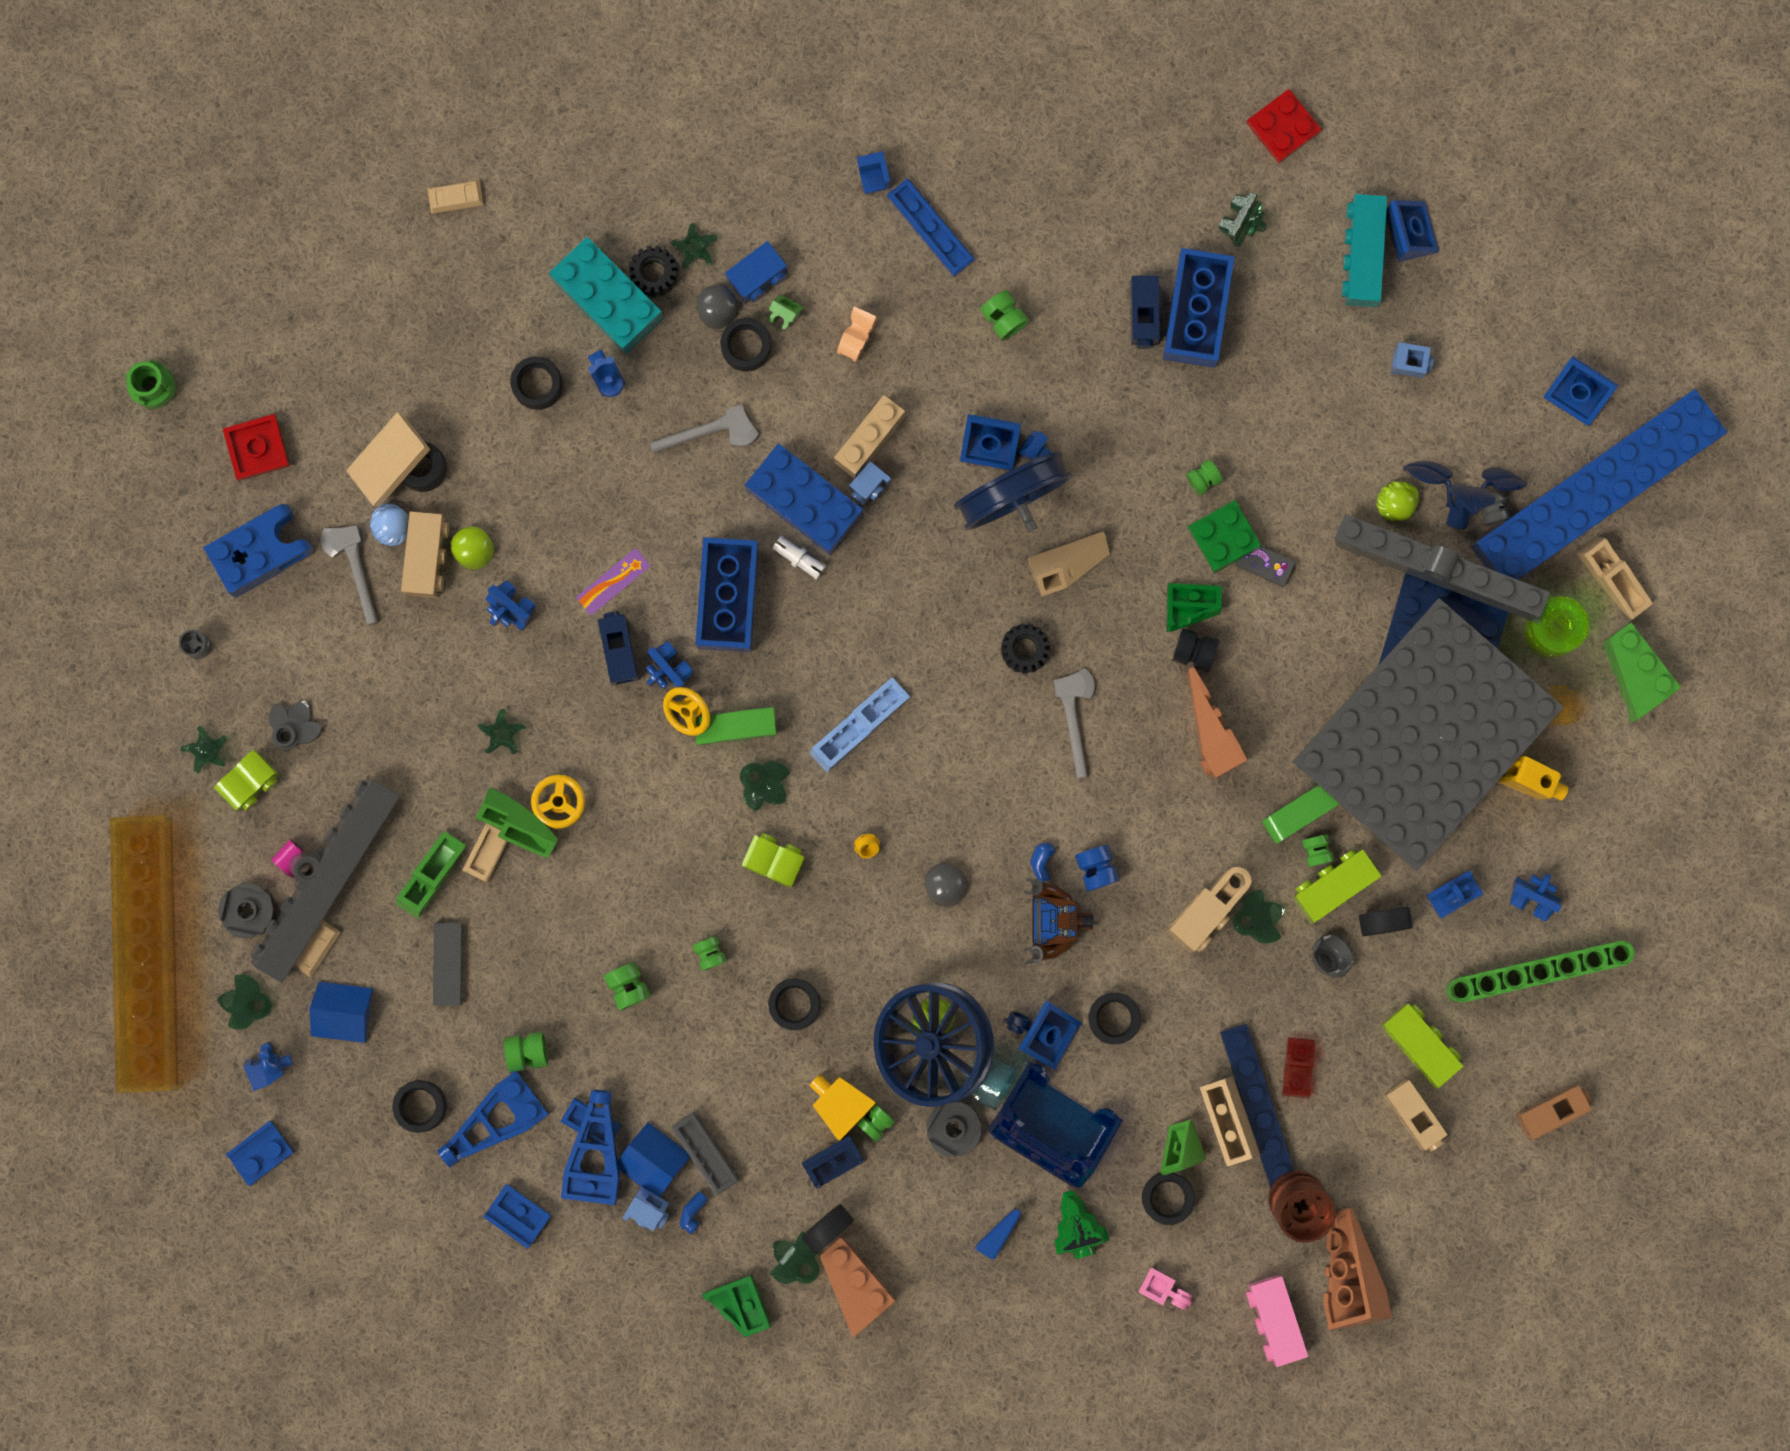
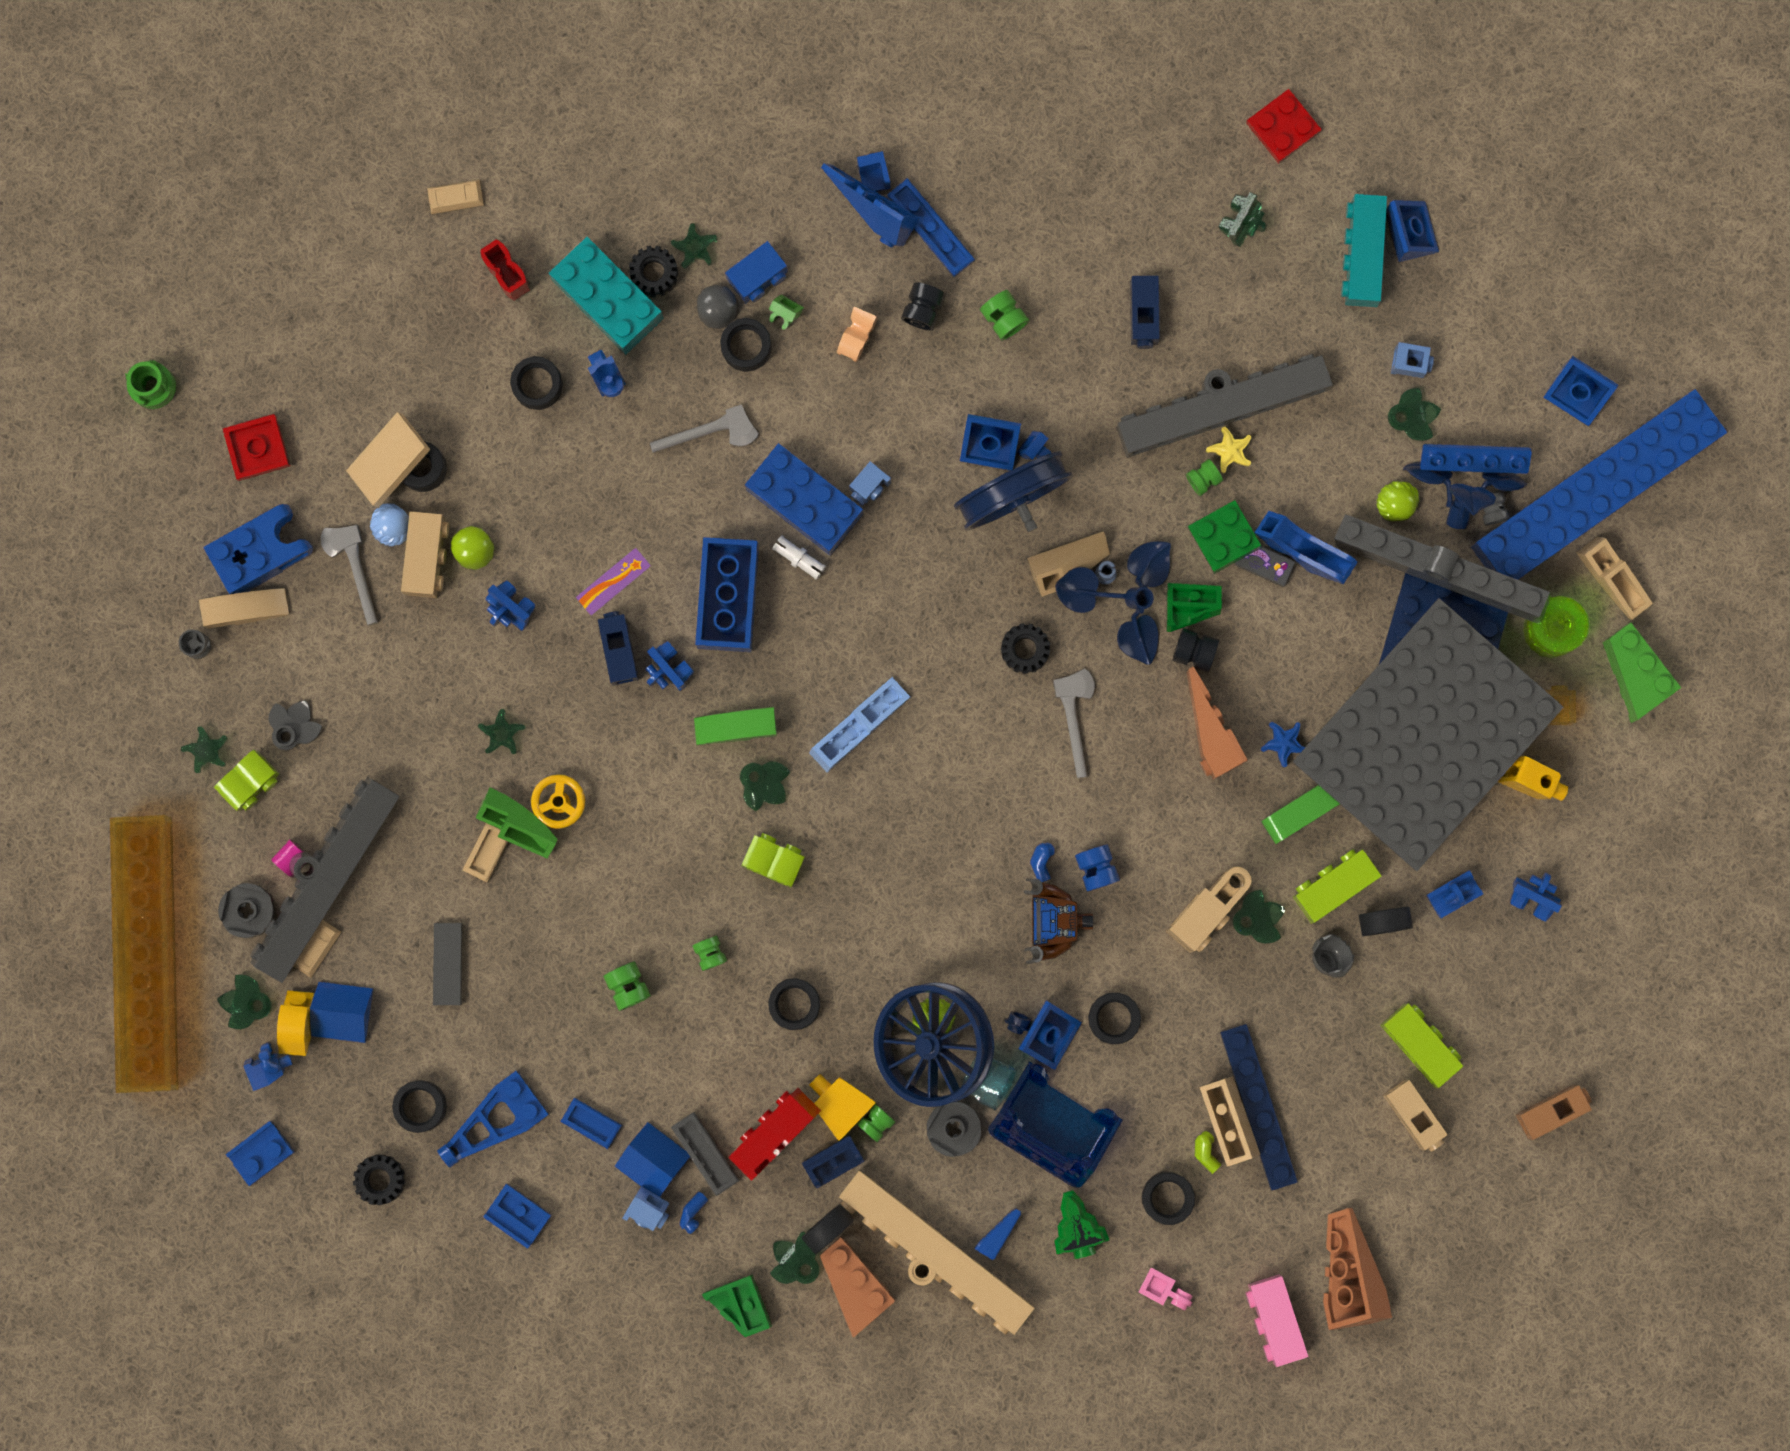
(243, 607): none -> tan slope
(294, 1023): none -> yellow brick
(364, 1171): none -> black tyre
(430, 875): bright green slope -> none
(505, 270): none -> red brick
(526, 1052): bright green wheel -> none
(586, 1185): blue plate -> none
(689, 709): yellow piece -> none
(774, 1133): none -> red wedge
(867, 845): yellow plate -> none
(869, 437): tan brick -> none
(880, 213): none -> blue wedge
(925, 302): none -> black wheel
(938, 1253): none -> tan hinge
(945, 884): dark grey hair -> none
(1106, 579): none -> sand blue pin
(1151, 566): none -> dark blue plant
(1182, 1148): bright green slope -> none
(1198, 308): blue brick -> none
(1203, 1149): none -> lime arm
(1225, 405): none -> dark grey hinge
(1230, 450): none -> light yellow animal
(1283, 742): none -> blue animal
(1298, 1067): clear red slope -> none
(1305, 1218): copper wheel -> none
(1306, 549): none -> blue arch
(1321, 856): bright green wheel -> none
(1417, 415): none -> clear green plate
(1475, 458): none -> blue bracket
(1552, 971): bright green beam -> none

